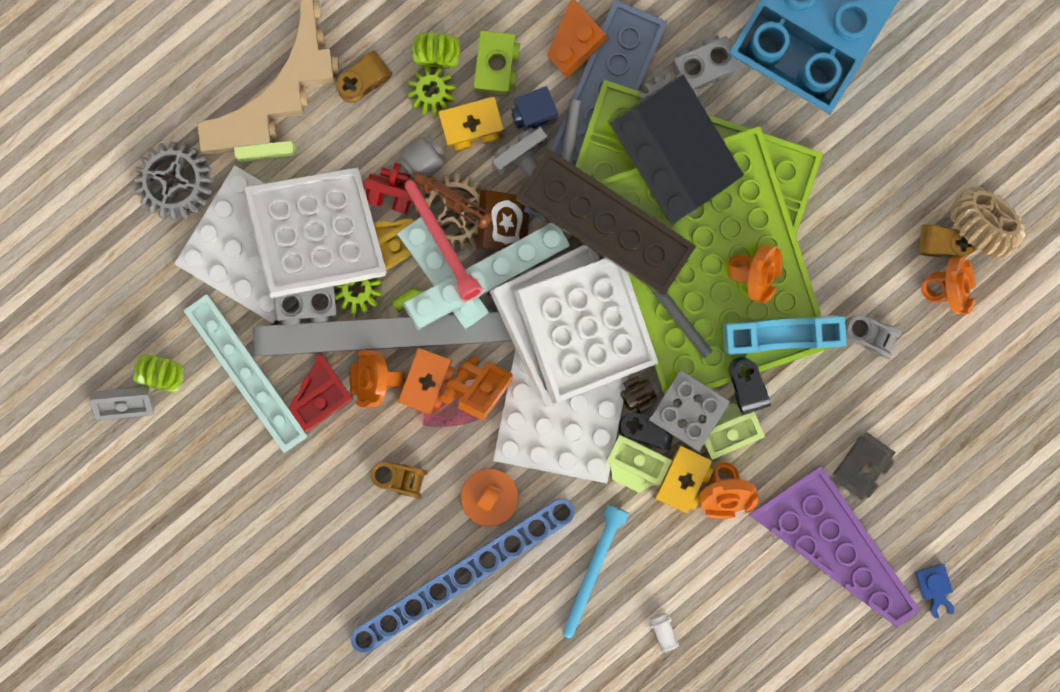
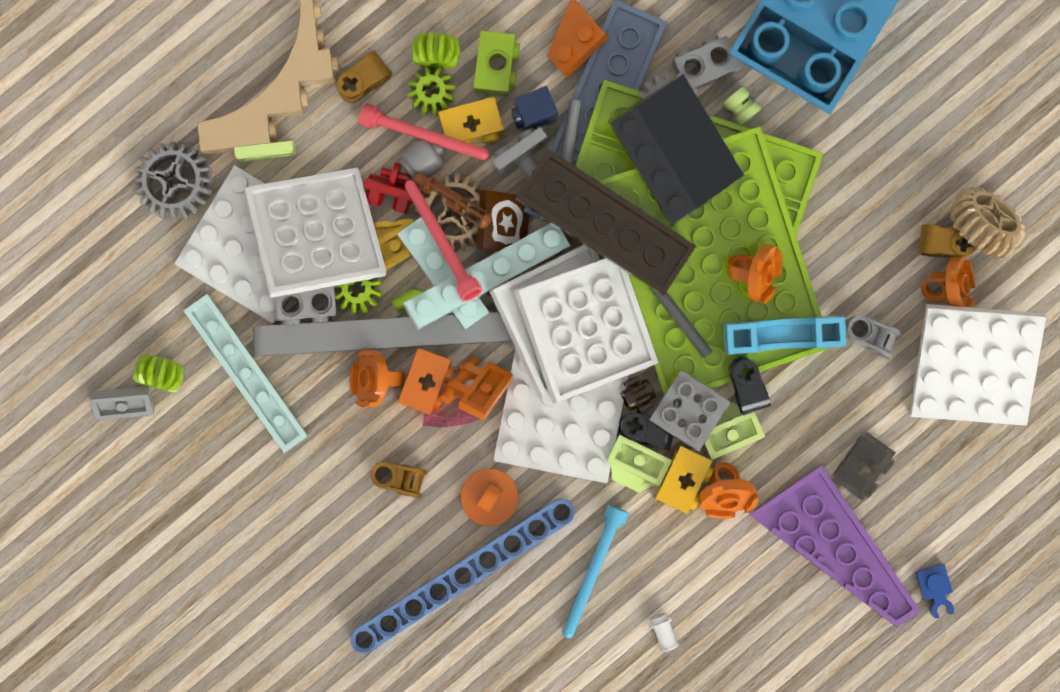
(319, 395): red wing -> none
(372, 117): none -> coral piece
(742, 106): none -> yellowish green wheel
(977, 364): none -> white plate

